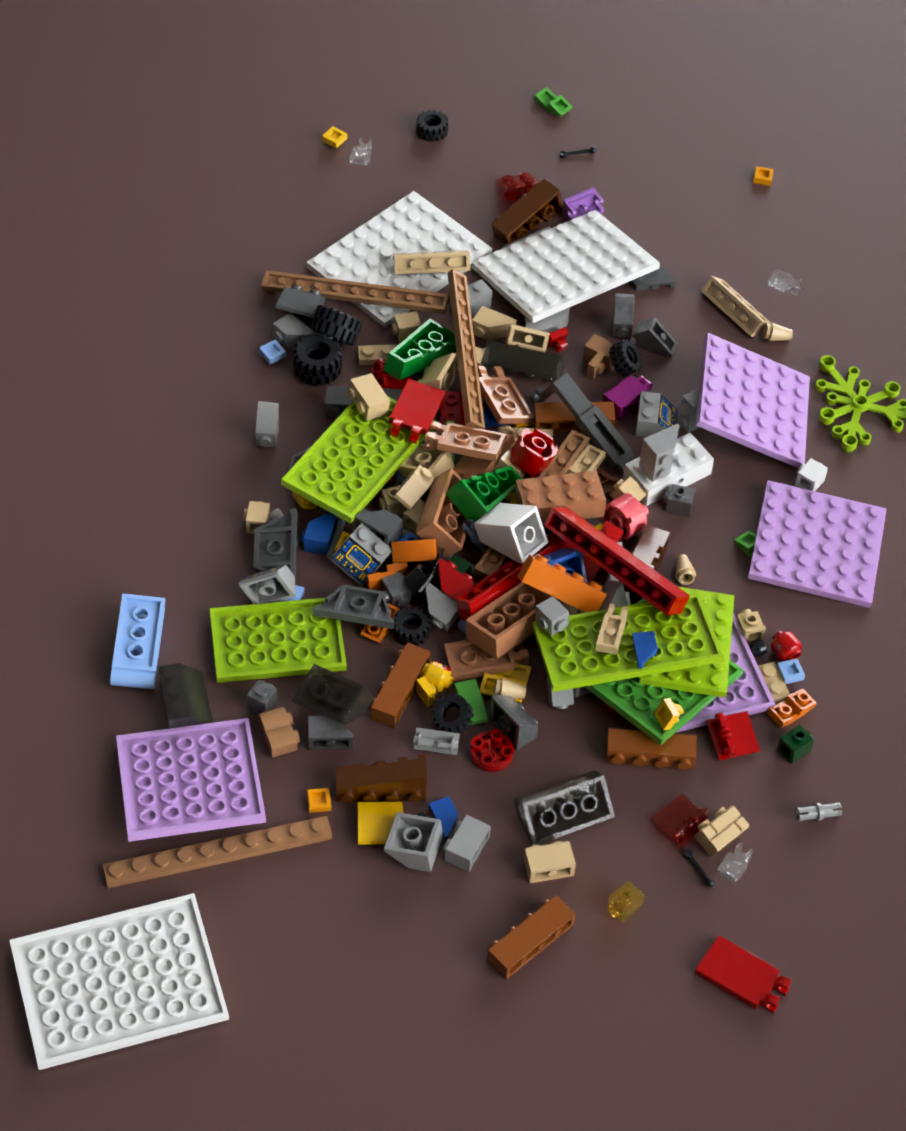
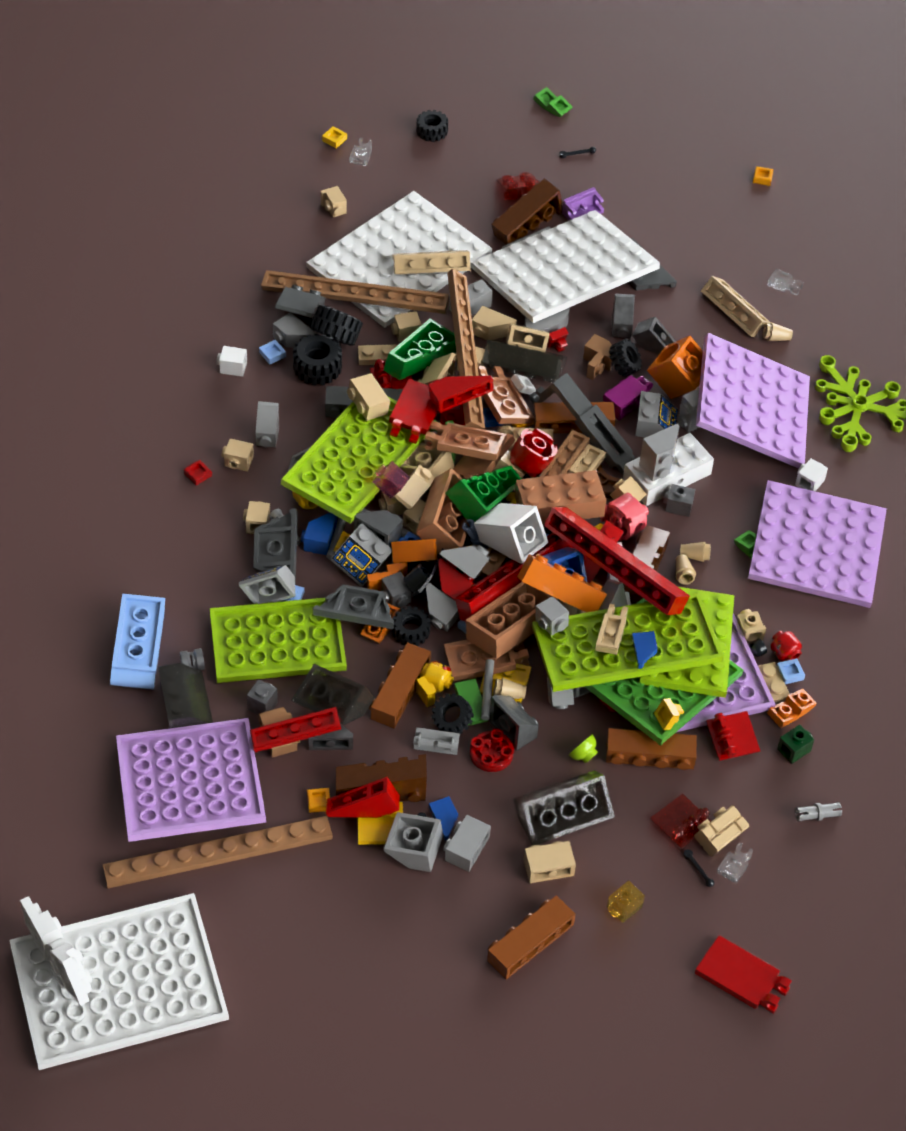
(62, 956): none -> white plate
(197, 659): none -> flat silver wheel
(198, 472): none -> red tile
(232, 361): none -> white brick
(238, 454): none -> tan brick
(295, 729): none -> red tile
(334, 201): none -> tan brick
(367, 801): none -> red slope
(390, 479): none -> clear pink brick
(456, 390): none -> red slope
(468, 558): none -> light grey slope
(487, 689): none -> light grey bar
(523, 384): none -> white tile
(585, 750): none -> lime piece
(678, 367): none -> orange brick
(696, 551): none -> tan cone

